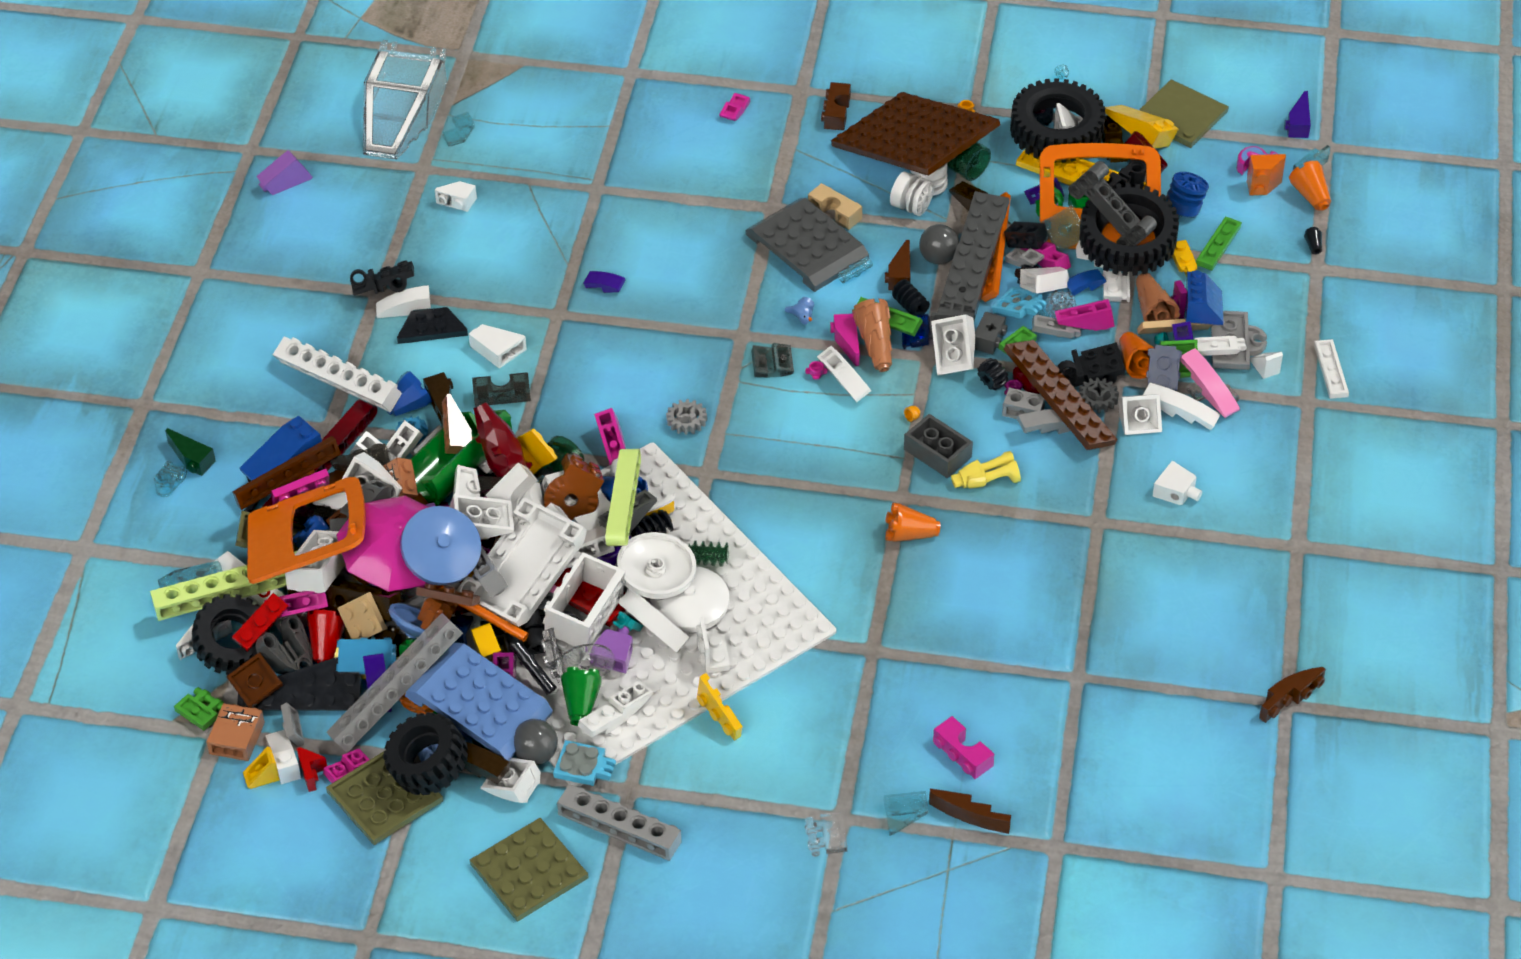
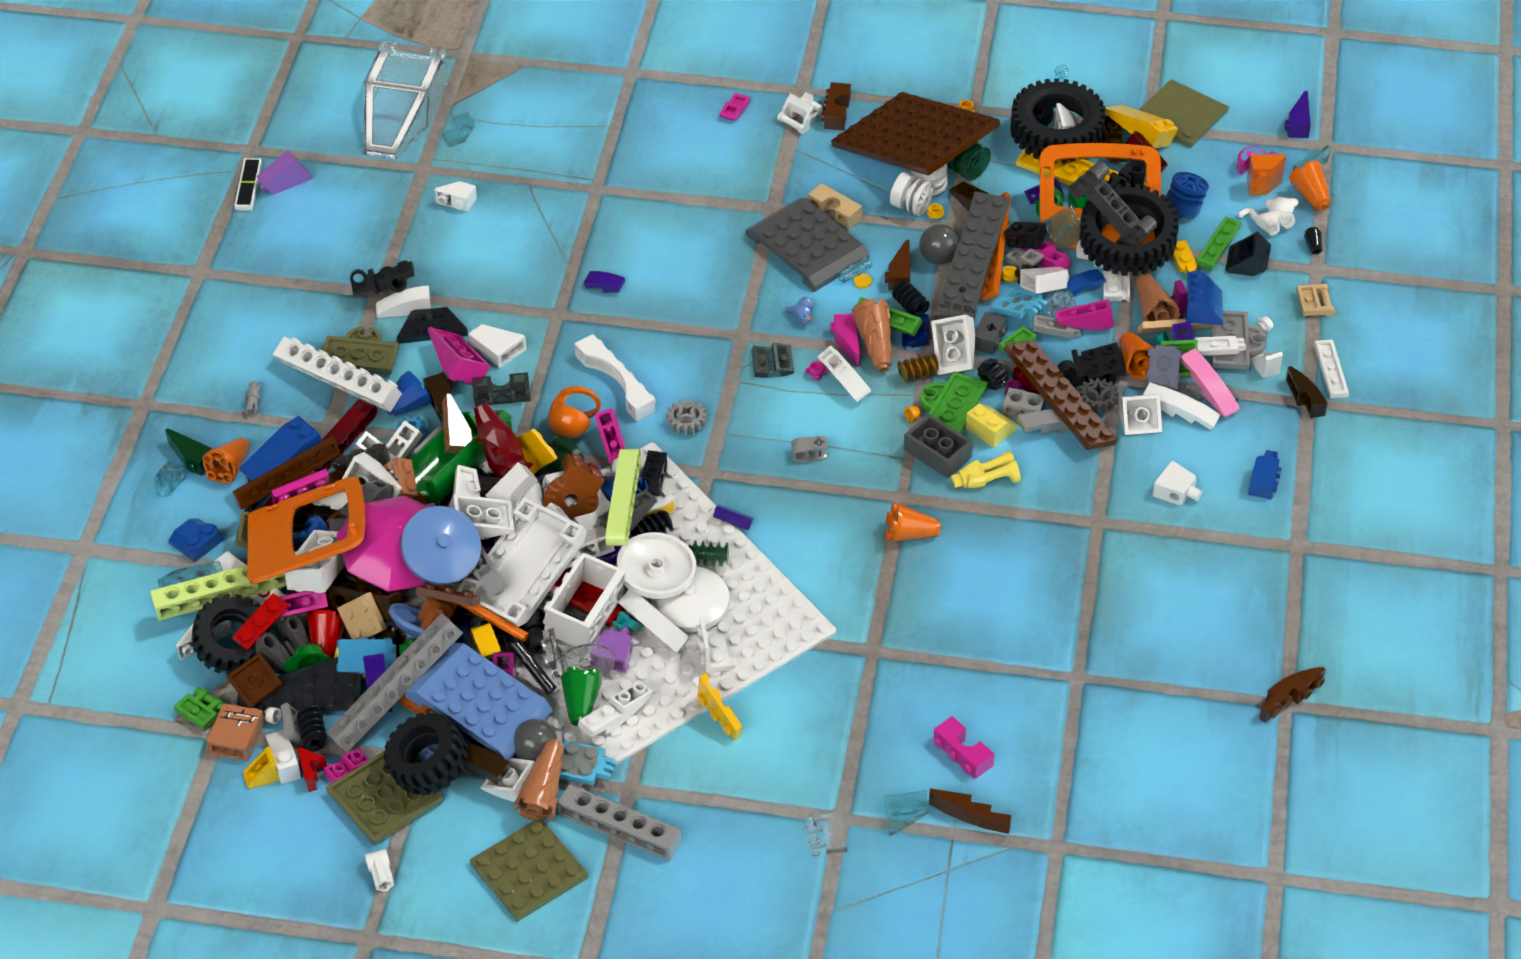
(195, 538): none -> blue slope
(225, 460): none -> orange cone
(248, 184): none -> black tile
(252, 398): none -> light grey pin
(272, 715): none -> white hinge
(304, 657): none -> green piece
(312, 728): none -> black piece
(363, 351): none -> olive plate
(379, 865): none -> white piece
(457, 356): none -> dark pink slope
(541, 786): none -> nougat cone
(567, 420): none -> orange piece
(595, 355): none -> white arch
(655, 471): none -> black brick
(733, 517): none -> dark purple slope
(803, 106): none -> white piece
(808, 450): none -> light grey piece
(863, 281): none -> yellow piece
(918, 367): none -> pearl gold piece
(935, 211): none -> yellow plate
(953, 399): none -> bright green plate
(989, 424): none -> light yellow slope
(1008, 274): none -> yellow plate
(1249, 256): none -> black slope
(1264, 475): none -> blue hinge
(1265, 324): none -> white plate
(1279, 215): none -> white animal
(1306, 393): none -> dark brown slope
(1310, 302): none -> tan plate

